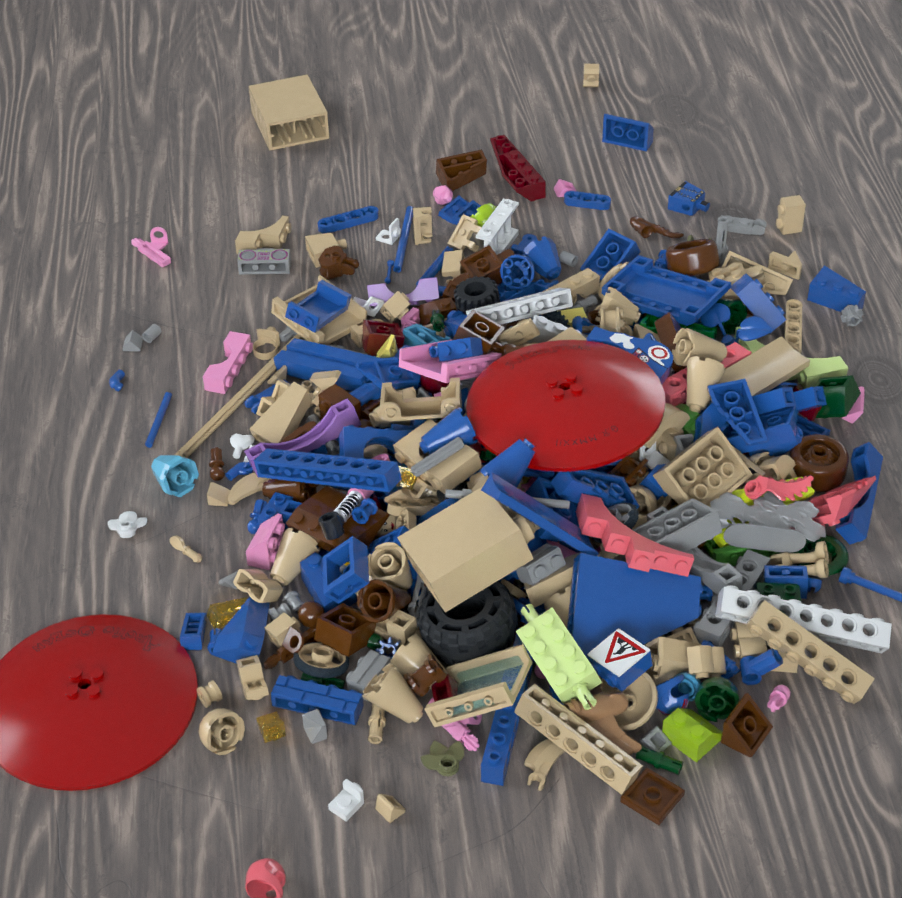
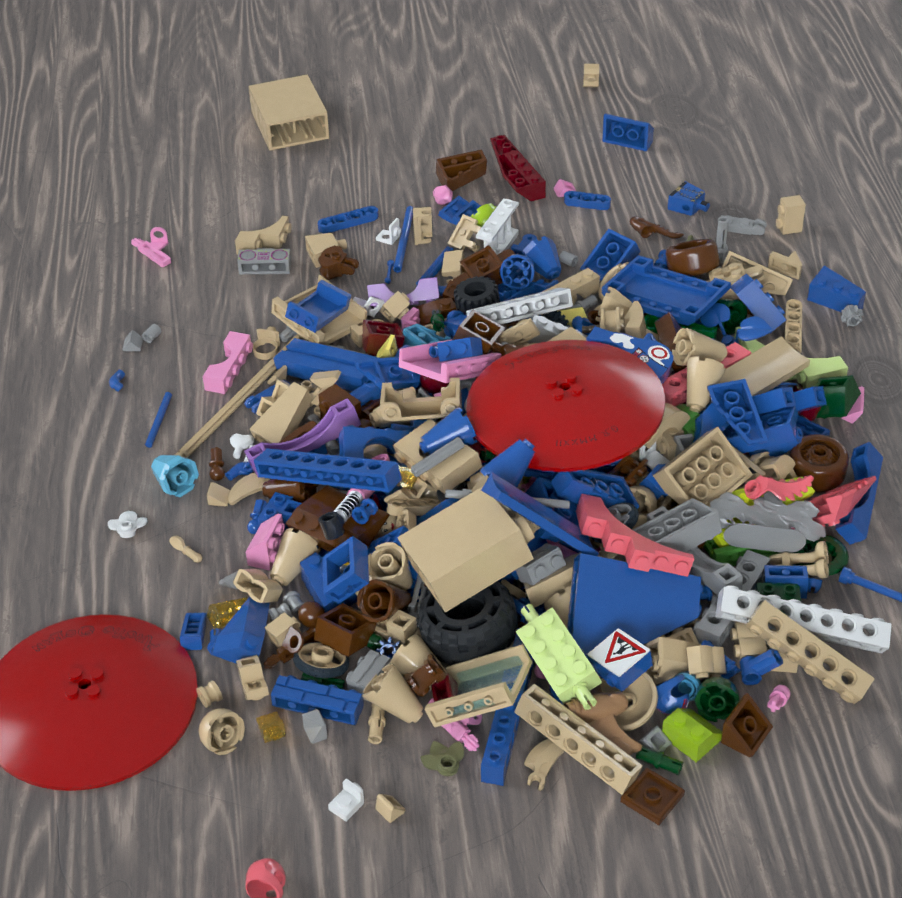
(635, 321): none -> tan slope

